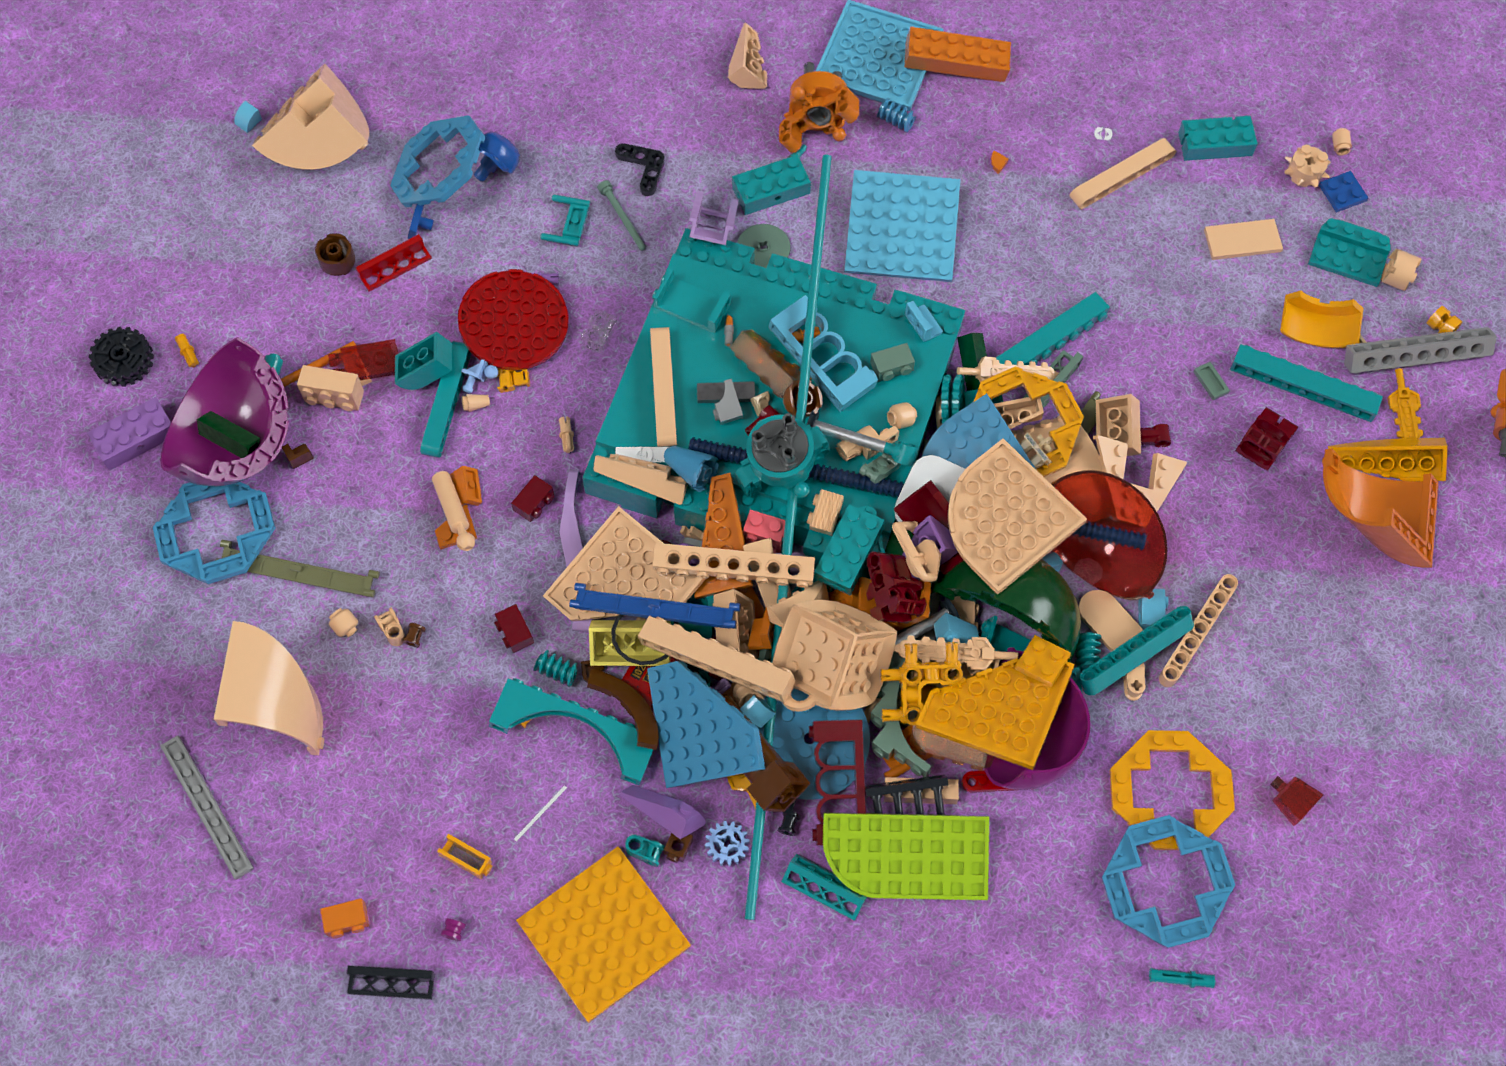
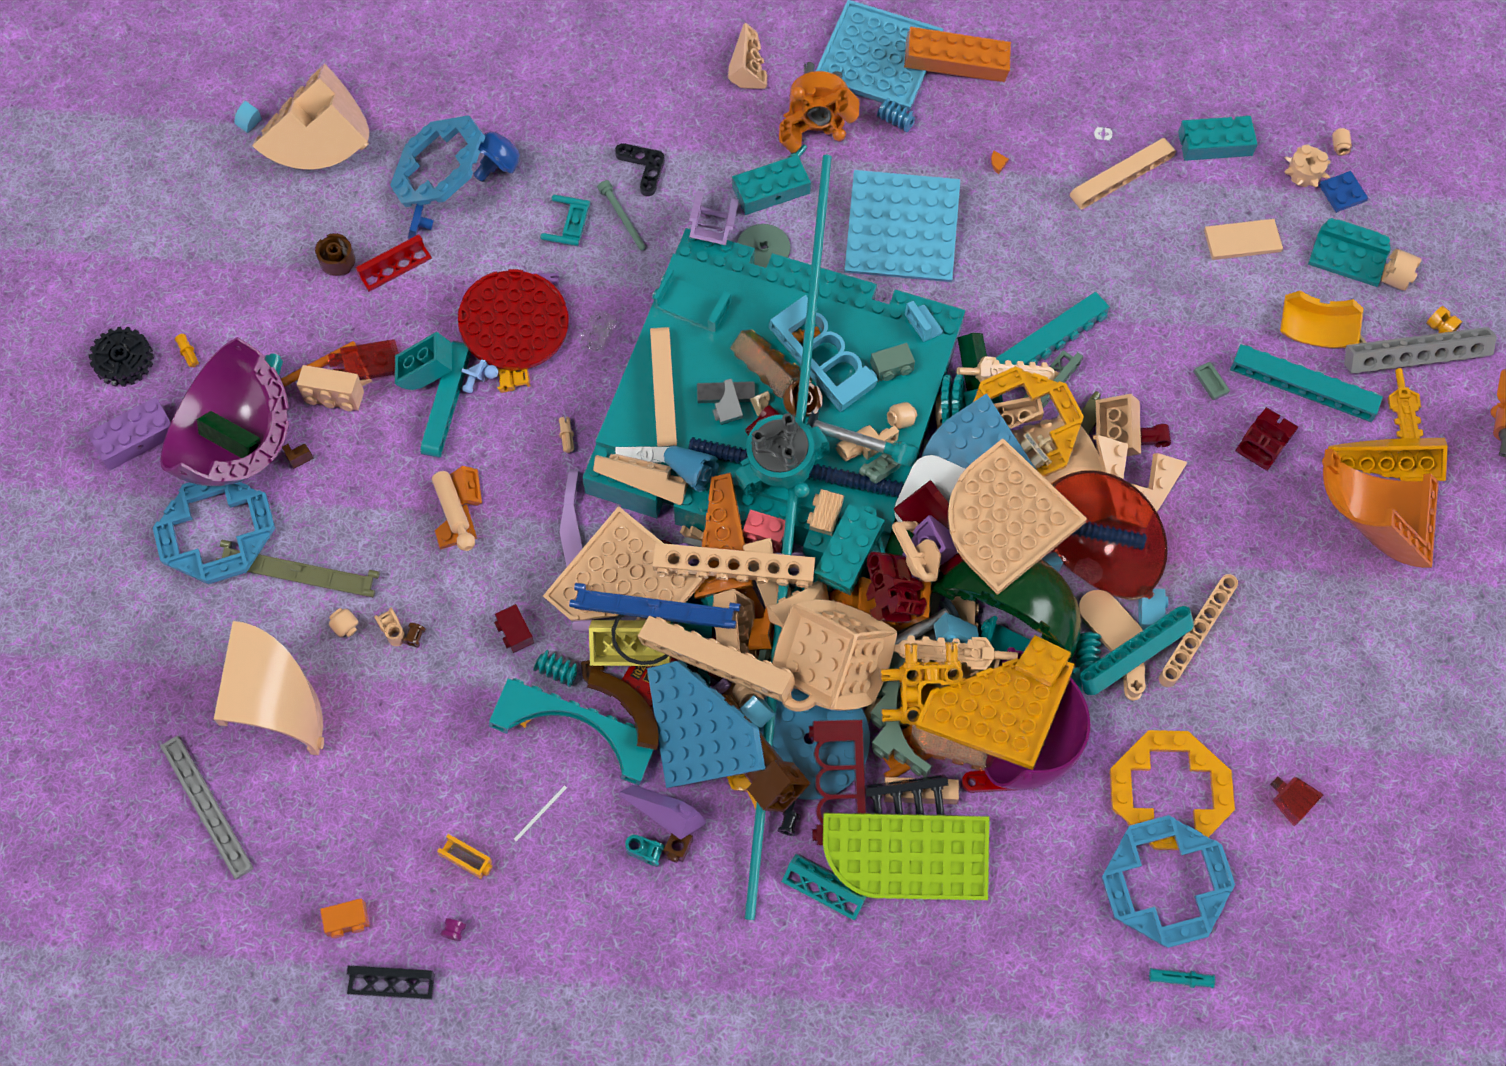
(474, 401): light nougat cone -> none
(533, 498): dark red brick -> none
(603, 934): light orange plate -> none
(719, 841): light blue gear -> none
(729, 331): light grey piece -> none

